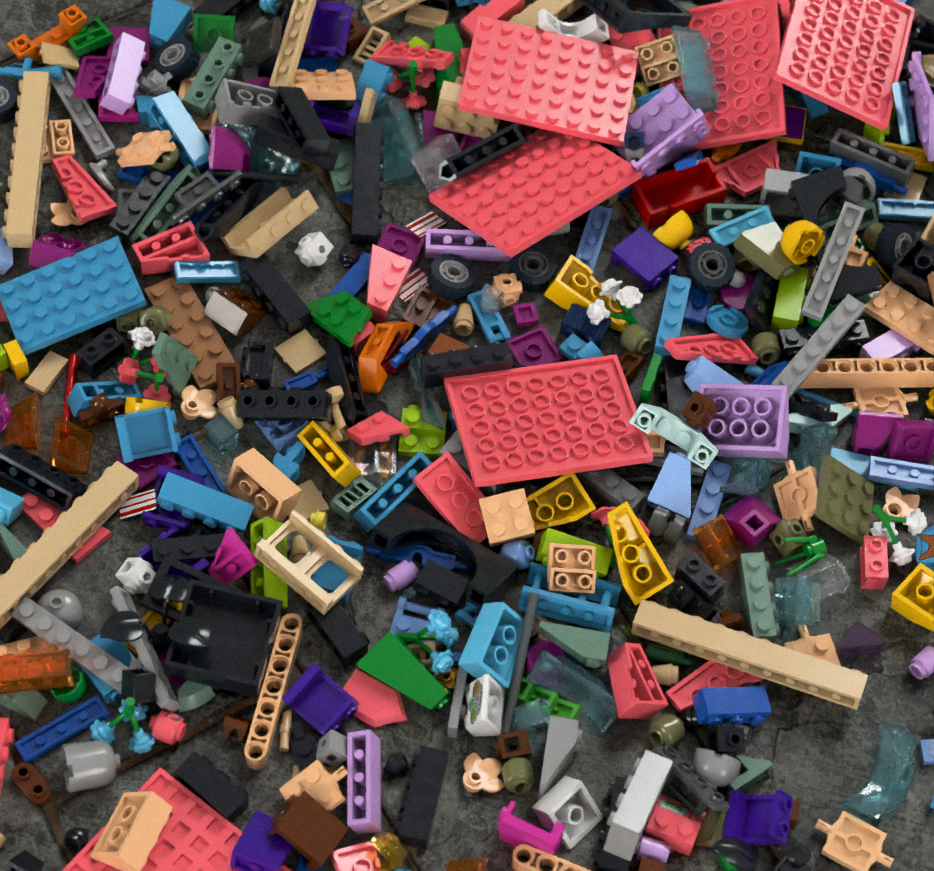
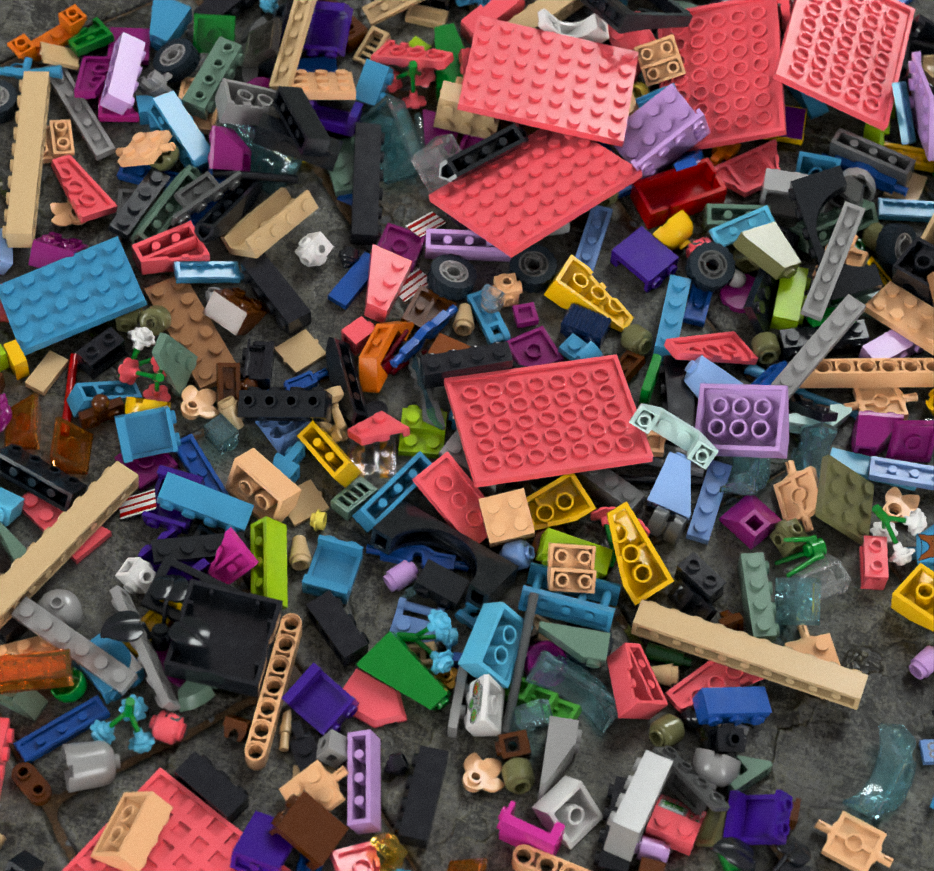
(76, 839): black plate -> none
(97, 171): light grey bar -> none
(138, 684): black brick -> none
(299, 574): tan window -> none
(340, 315): green wing -> none
(367, 106): tan tile -> none
(627, 296): white plant -> none
(634, 145): dark blue leg -> none
(696, 69): clear light blue slope -> none
(700, 410): reddish brown brick -> none
(718, 542): clear orange slope -> none
(727, 322): dark azure tile -> none
(801, 241): yellow cylinder -> none
(860, 641): clear purple slope -> none

